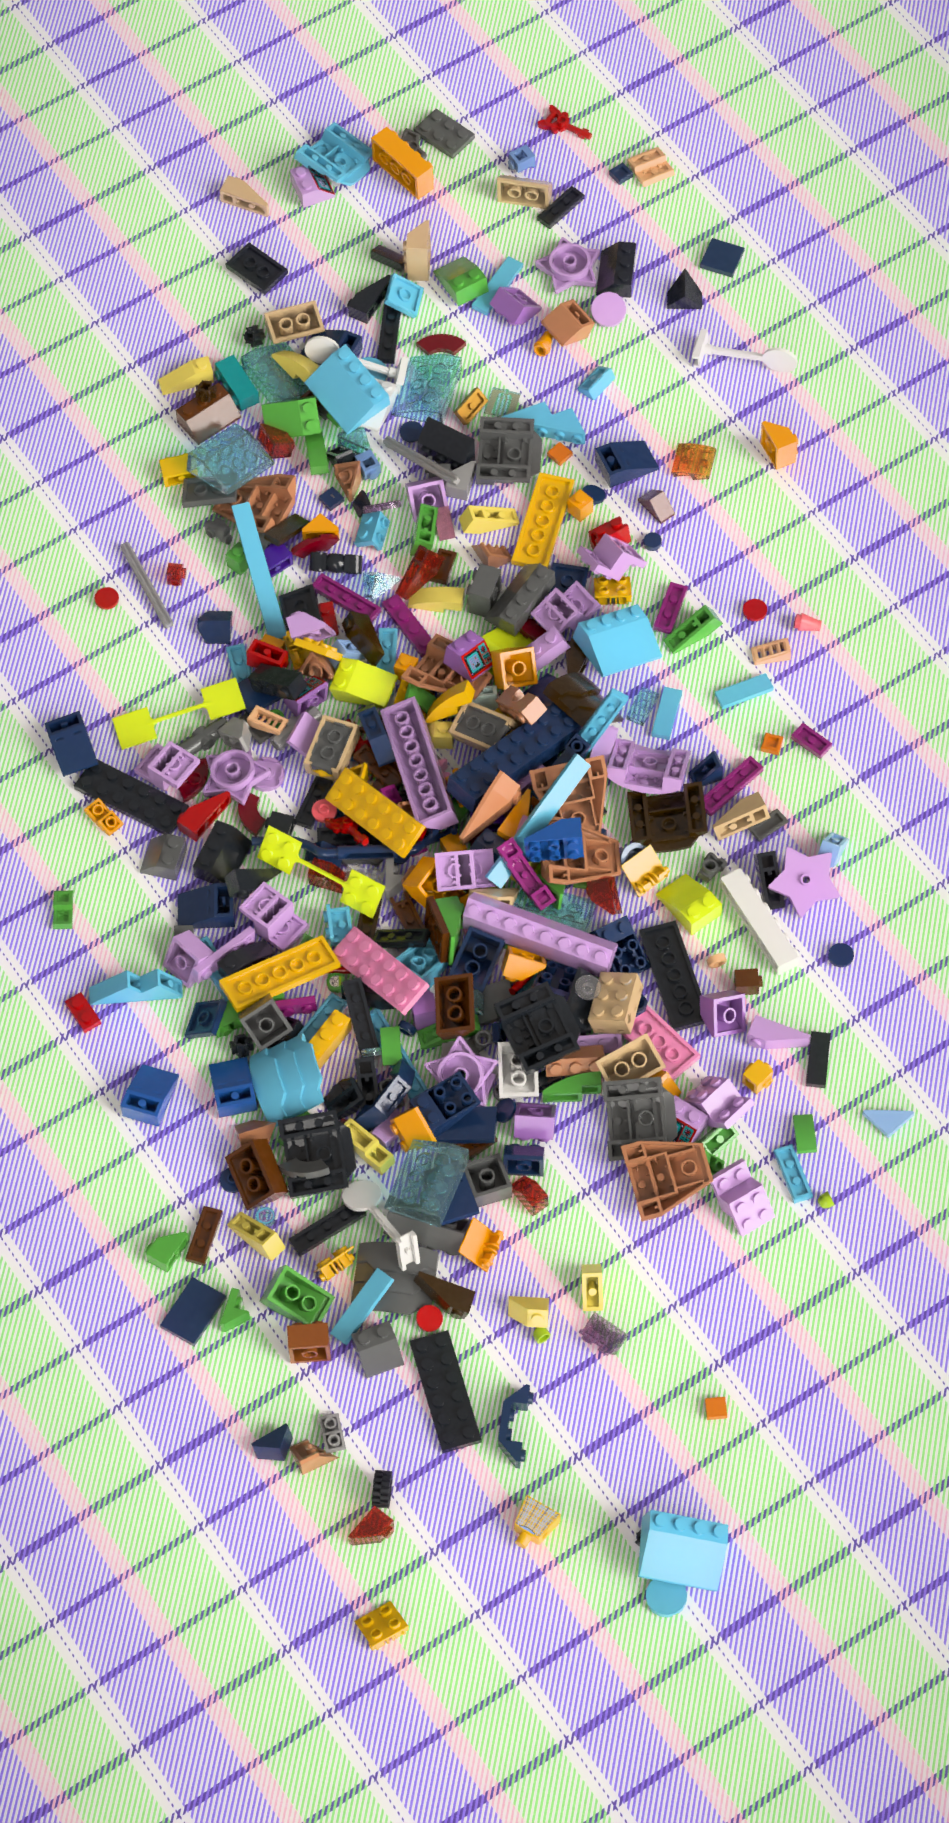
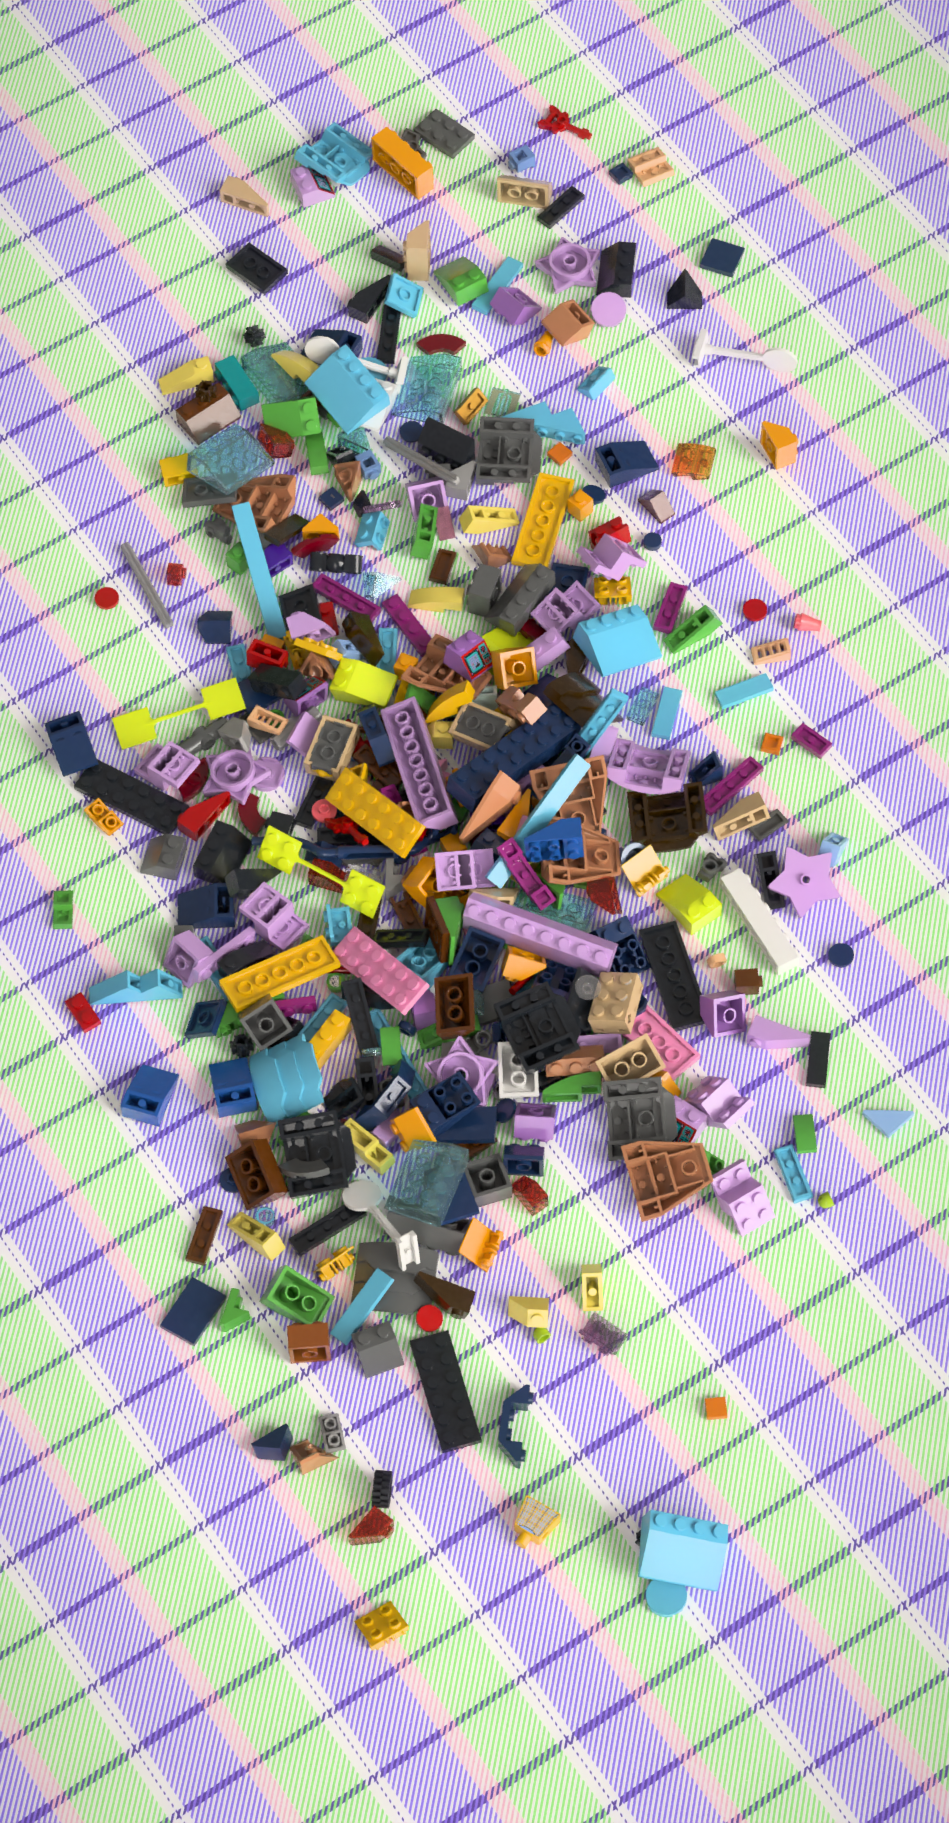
(166, 1250): bright green slope -> none
(293, 322): tan slope -> none
(420, 570): clear red slope -> none
(718, 1139): bright green slope -> none
(757, 1076): yellow brick -> none

